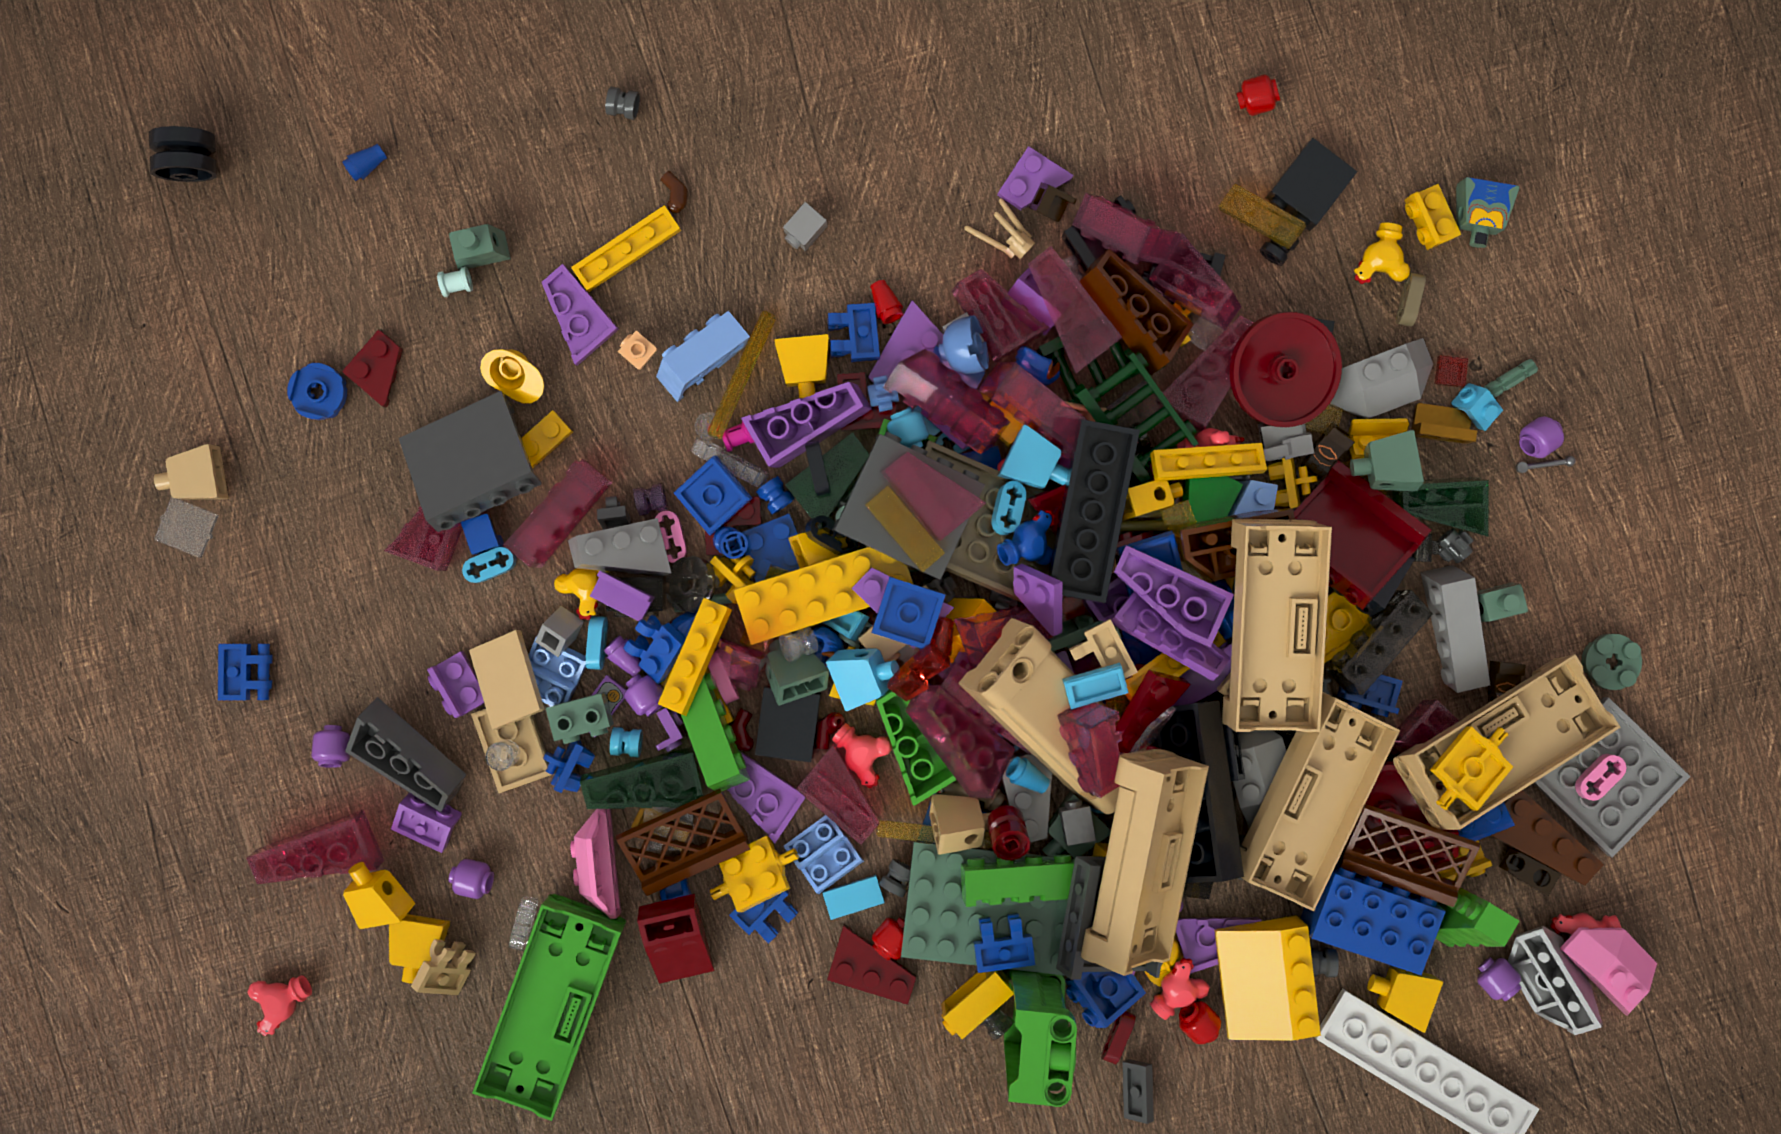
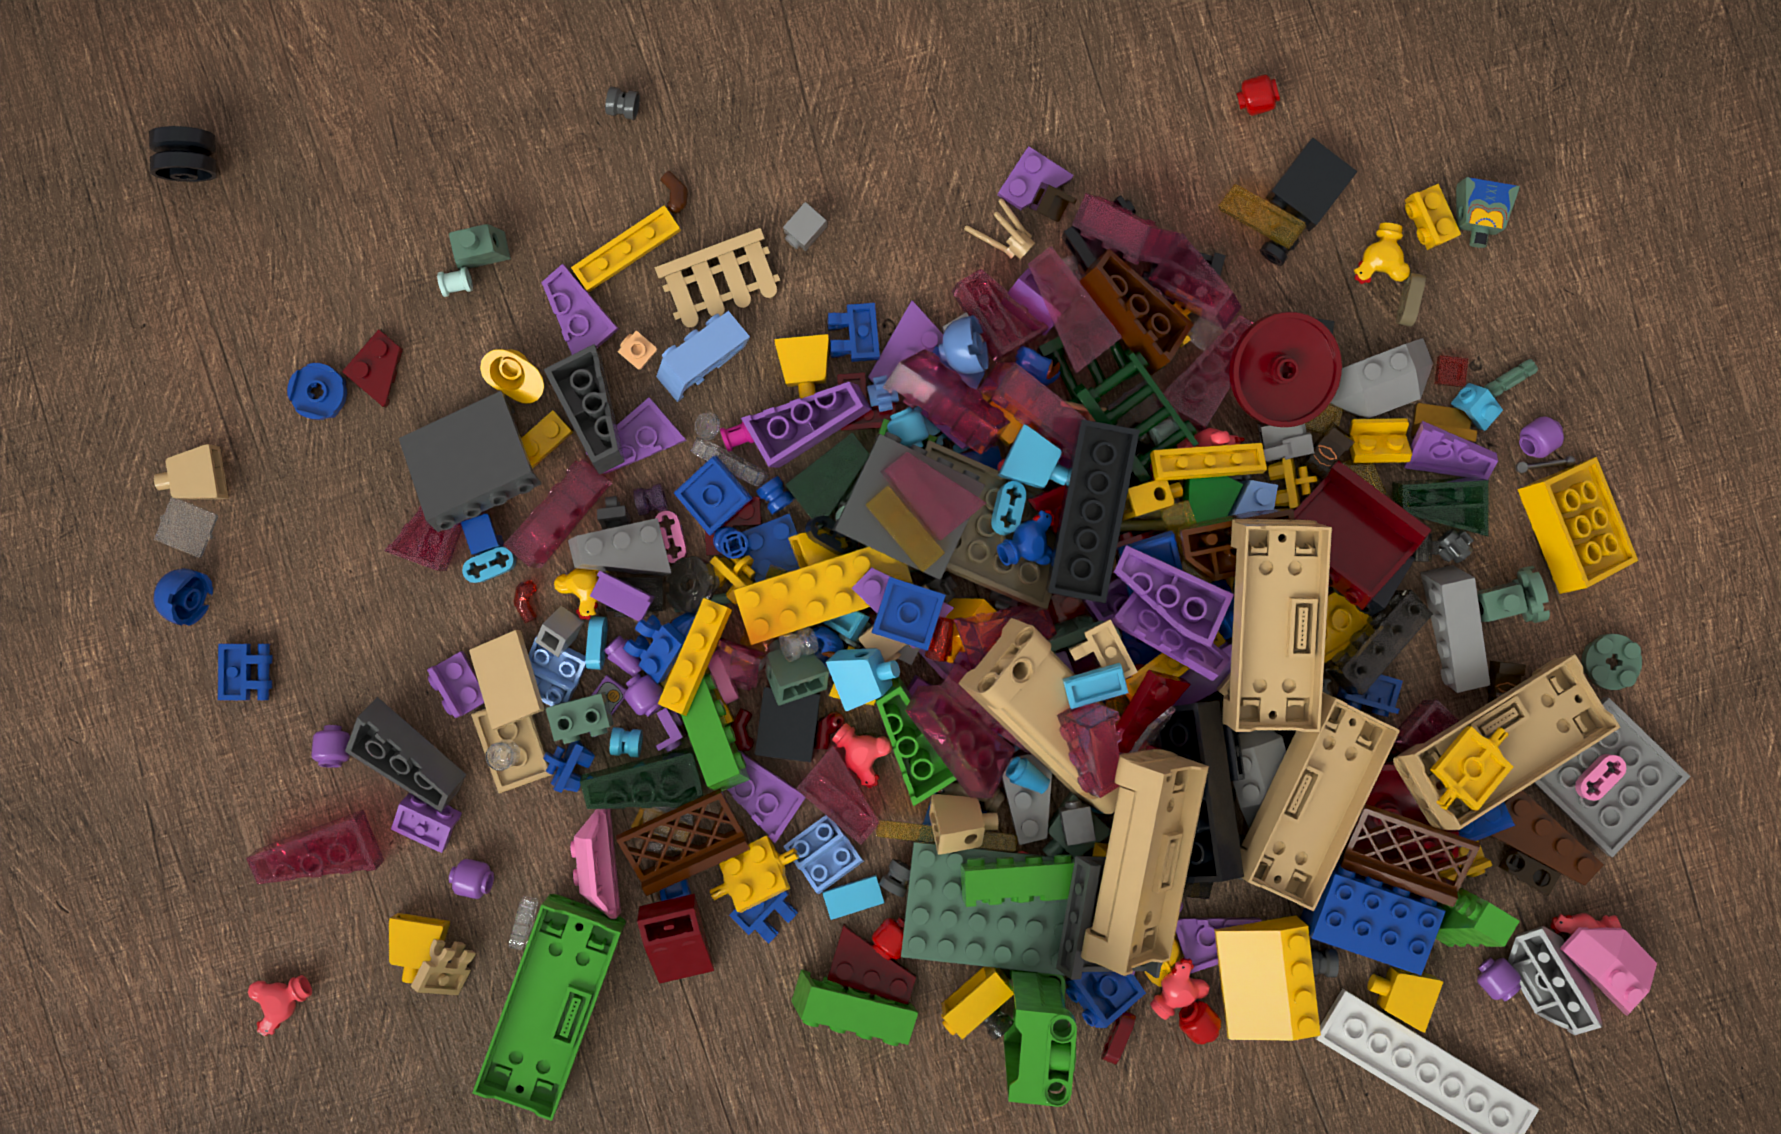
(181, 596): none -> blue cylinder
(364, 162): blue cone -> none
(376, 897): yellow torso -> none
(522, 598): none -> clear red arm
(587, 402): none -> dark grey wedge
(645, 433): none -> medium lavender wing
(704, 276): none -> tan fence
(741, 375): clear yellow axle -> none
(817, 468): black beam -> none
(852, 1010): none -> bright green wedge
(886, 303): red cone -> none
(914, 674): clear red slope -> none
(1003, 952): blue plate -> none
(1008, 833): dark red wheel -> none
(1040, 595): medium lavender wing -> none
(1138, 1091): dark grey plate -> none
(1163, 430): none -> light aqua bush
(1391, 463): sand green torso -> none
(1448, 454): none -> medium lavender wing
(1534, 593): none -> sand green plate
(1578, 526): none -> yellow slope

